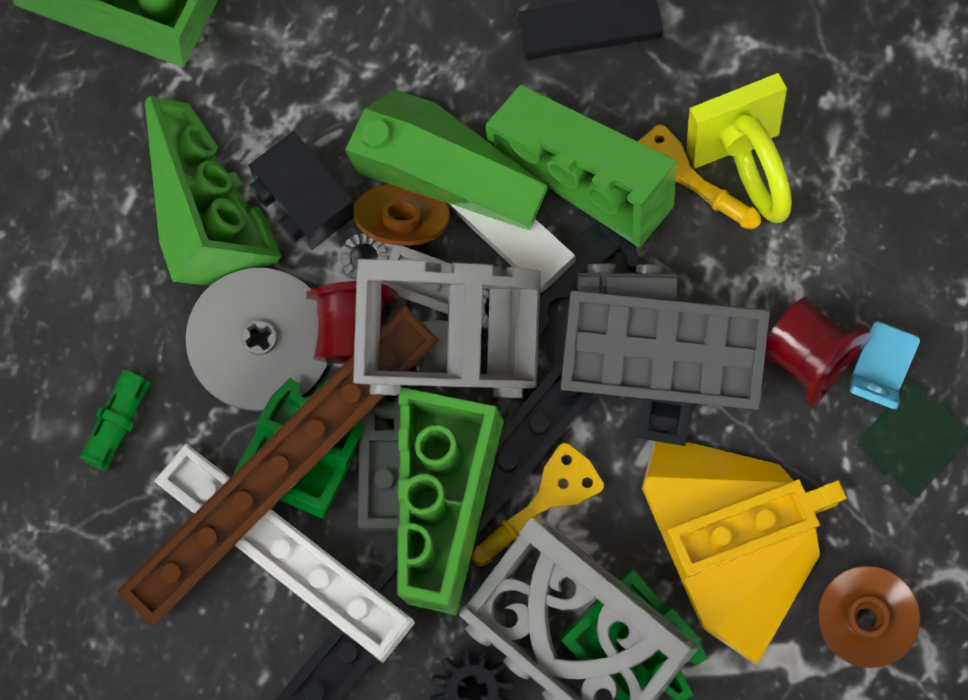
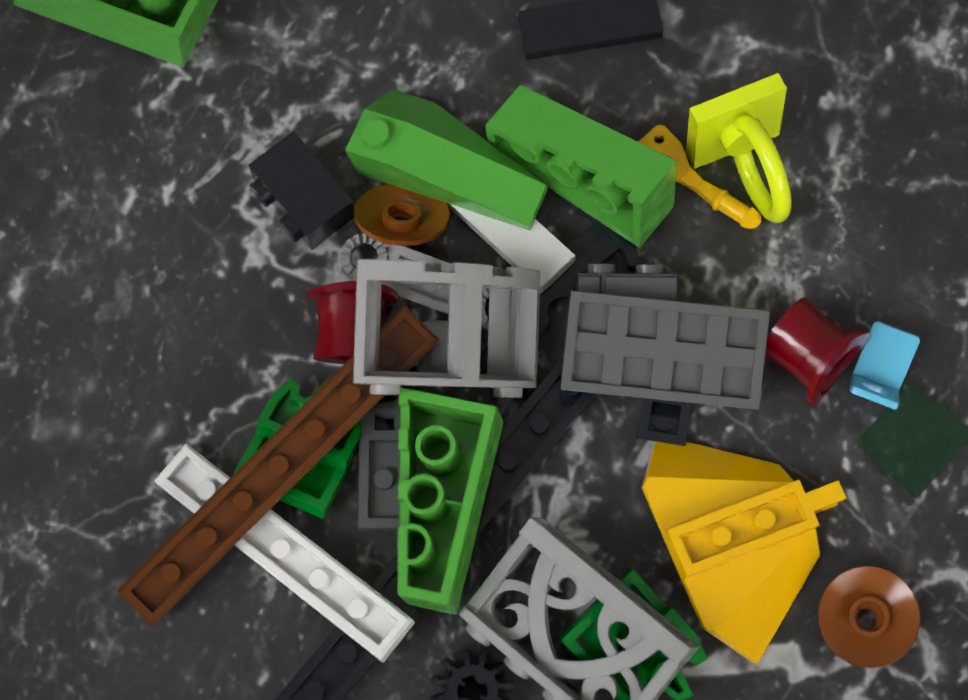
(114, 420): green pin -> none
(199, 208): bright green wedge -> none
(220, 335): light grey piece -> none
(548, 496): yellow piece -> none

